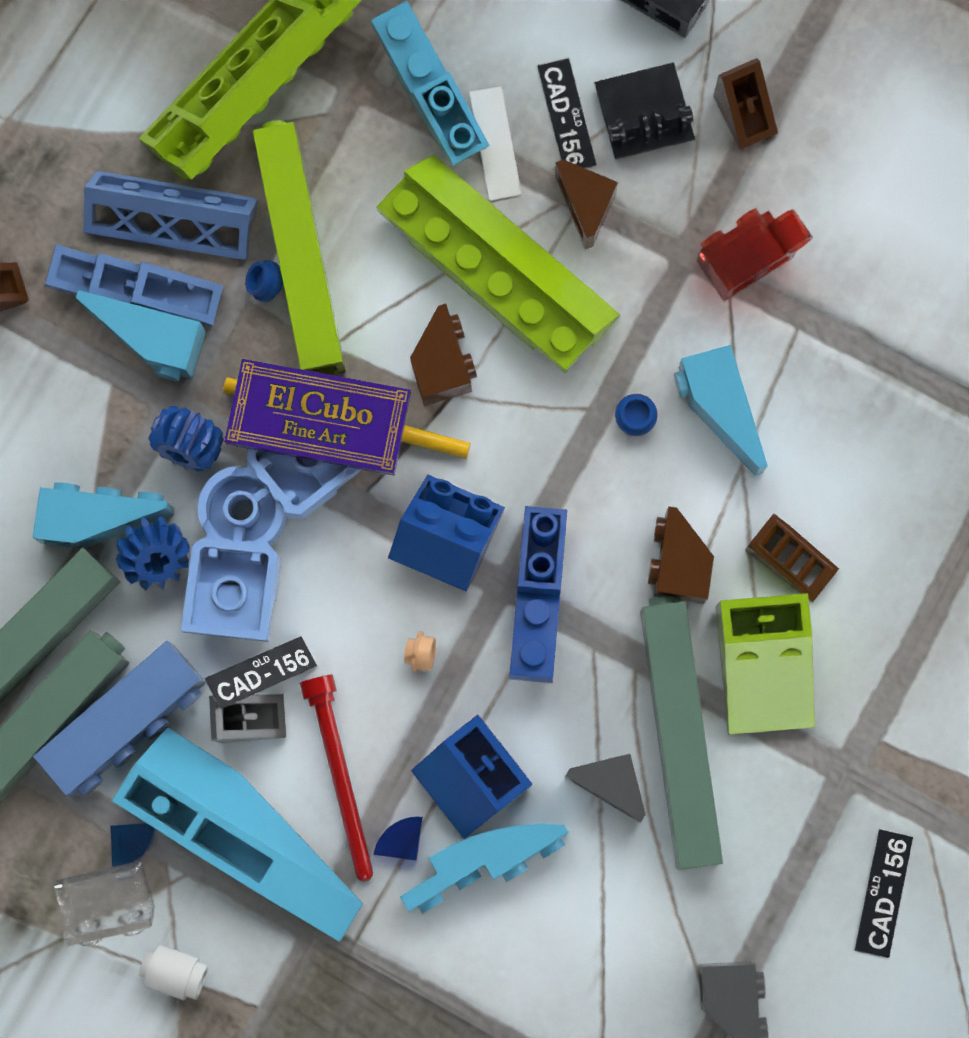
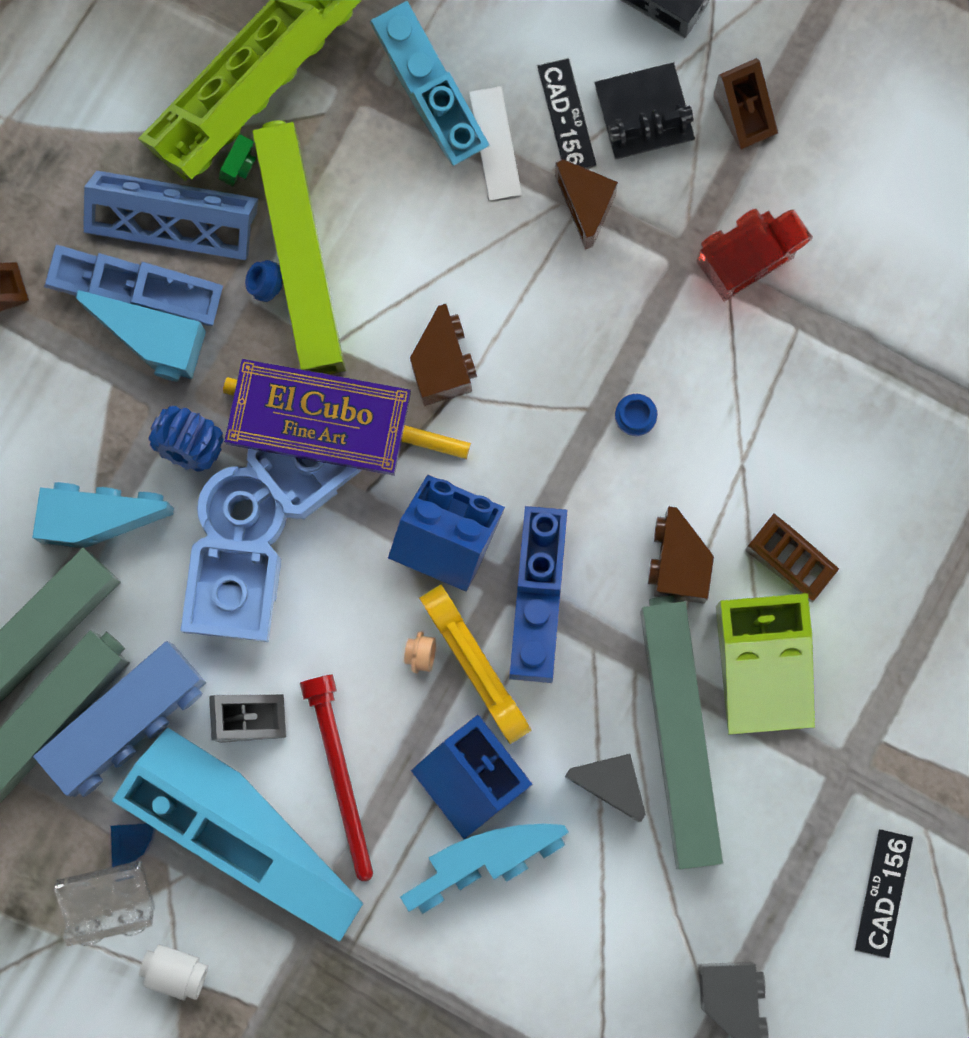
(152, 553): blue gear -> none
(238, 162): none -> green plate
(260, 672): black sticker -> none
(401, 839): clear blue tile -> none
(475, 664): none -> yellow piece
(497, 263): lime slope -> none
(719, 399): medium azure slope -> none

